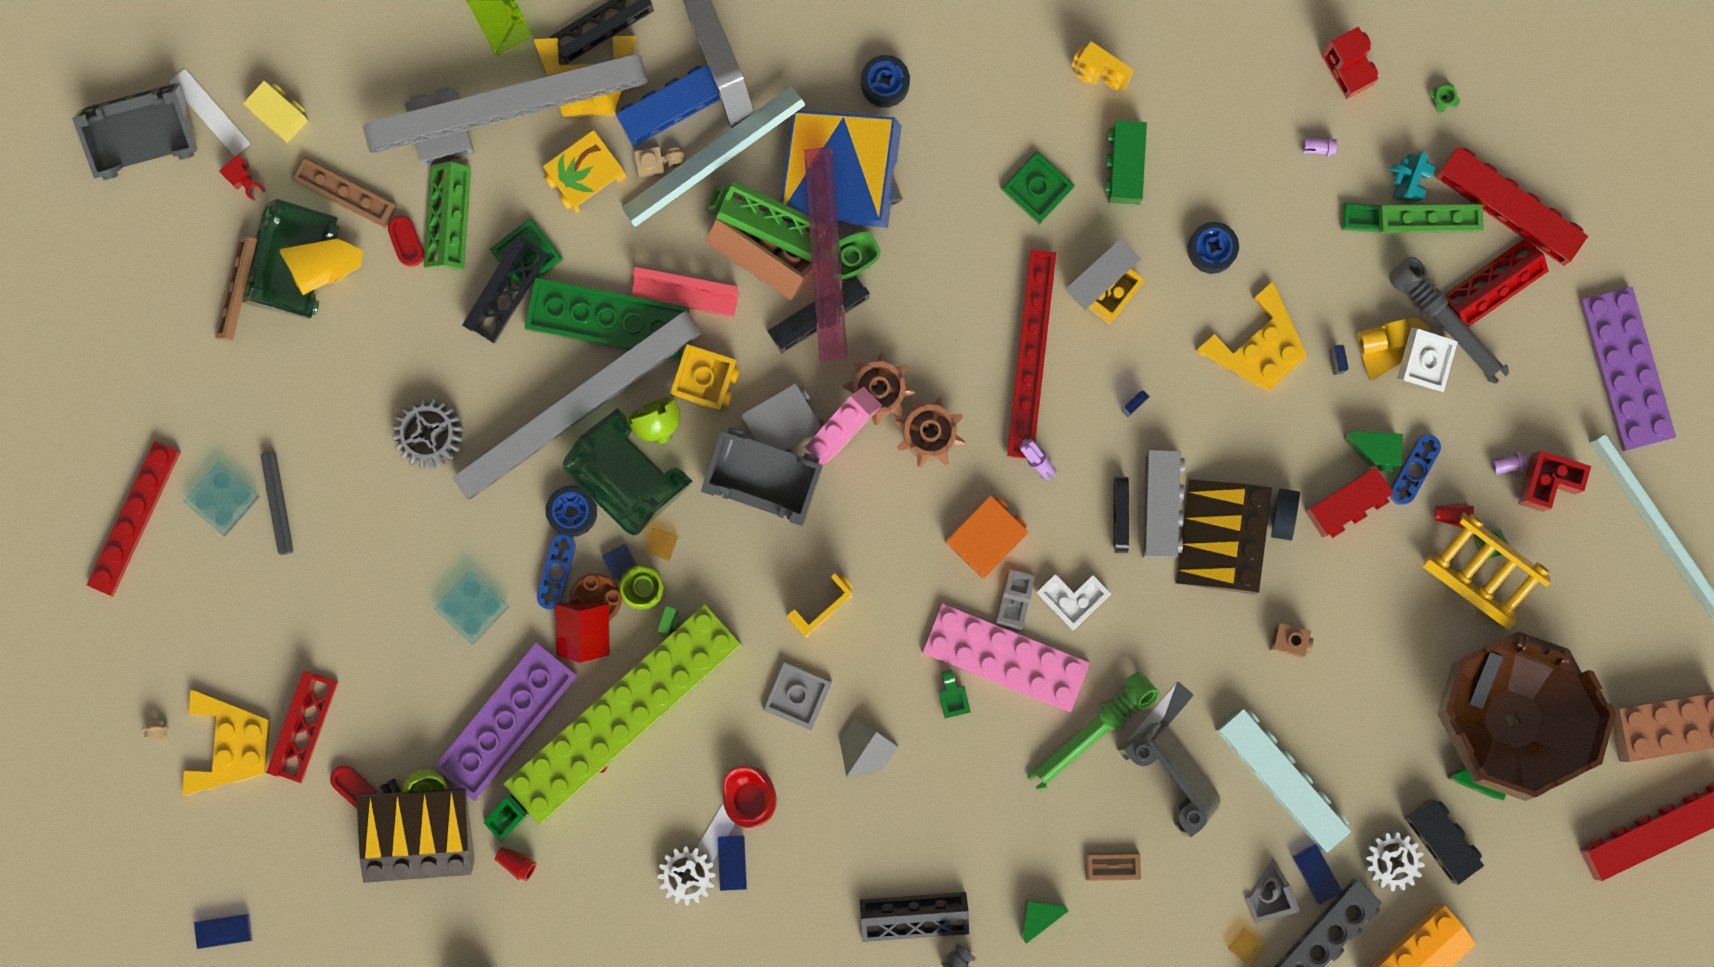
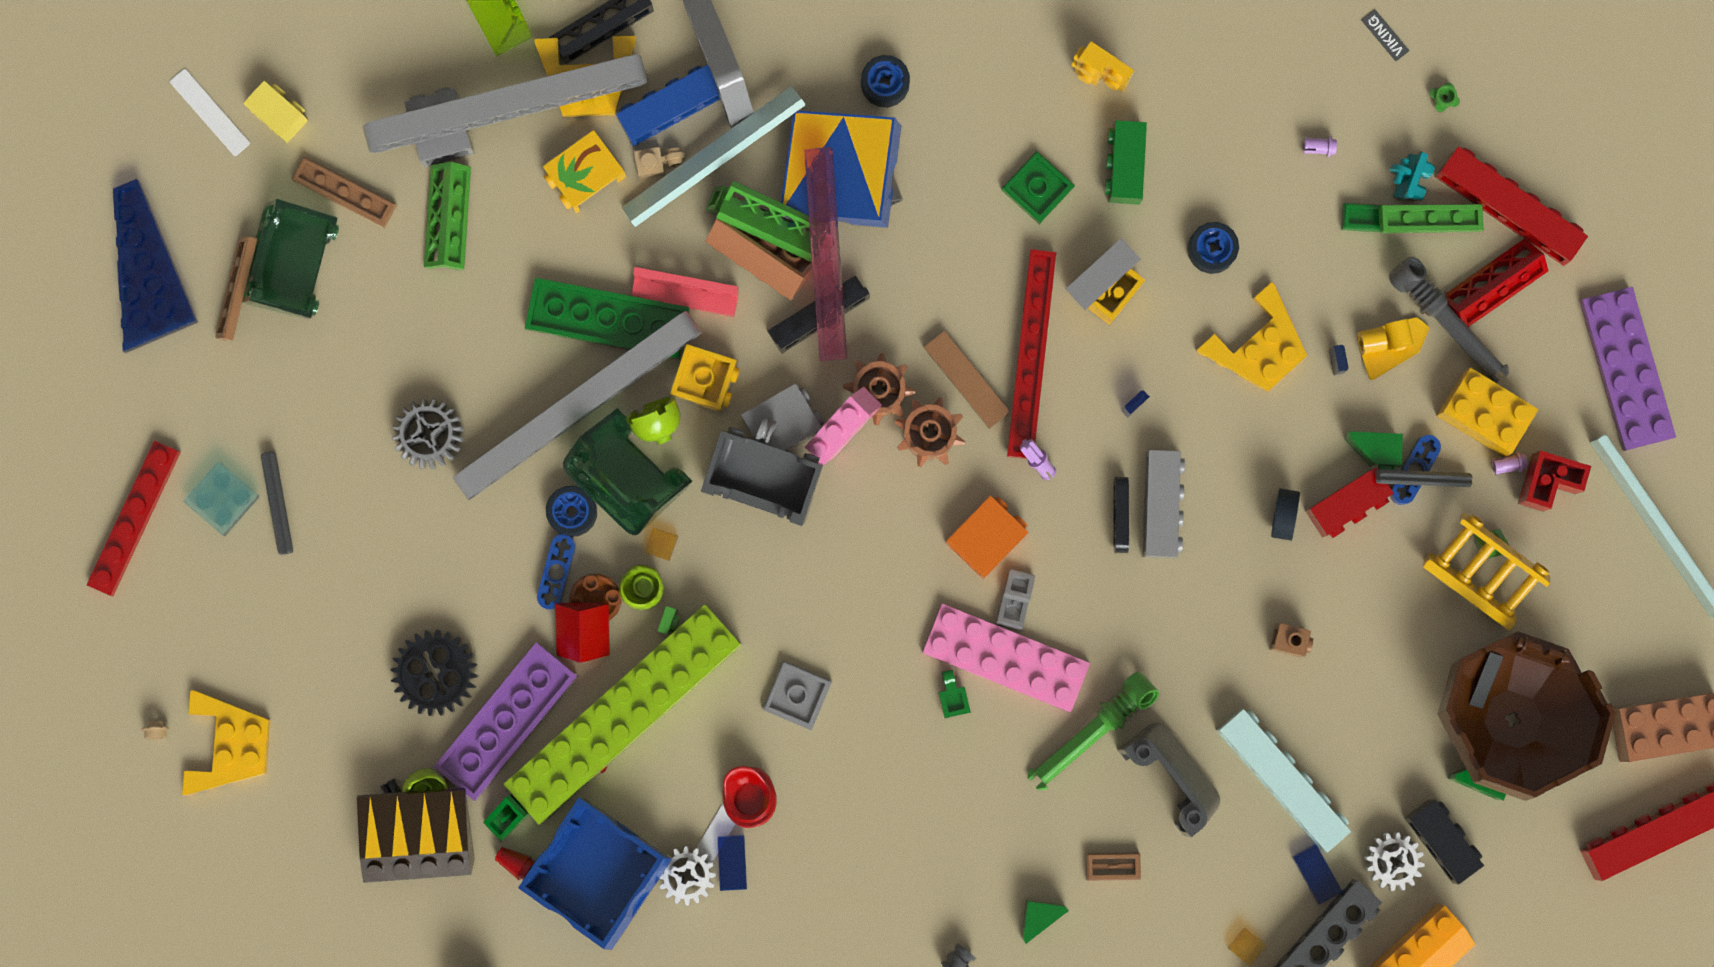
(135, 130): dark grey windscreen -> none
(148, 281): none -> clear blue wing
(223, 931): clear blue tile -> none
(236, 174): red piece -> none
(292, 724): red fence -> none
(321, 263): yellow panel -> none
(350, 784): red tile -> none
(406, 241): red tile -> none
(456, 661): none -> black gear
(471, 607): clear light blue plate -> none
(497, 284): black fence -> none
(533, 234): green tile -> none
(595, 873): none -> blue tile
(619, 561): dark blue tile -> none
(766, 430): none -> light grey bush
(805, 629): yellow panel -> none
(857, 253): bright green piece -> none
(864, 749): light grey slope -> none
(914, 912): black fence -> none
(966, 379): none -> medium nougat tile
(1070, 606): white plate -> none
(1167, 708): sticker -> none
(1224, 536): dark brown slope -> none
(1272, 896): light grey slope -> none
(1349, 63): red brick -> none
(1385, 35): none -> dark grey sticker
(1426, 478): none -> dark grey axle
(1427, 359): white plate -> none
(1451, 513): red cone -> none
(1487, 412): none -> yellow brick

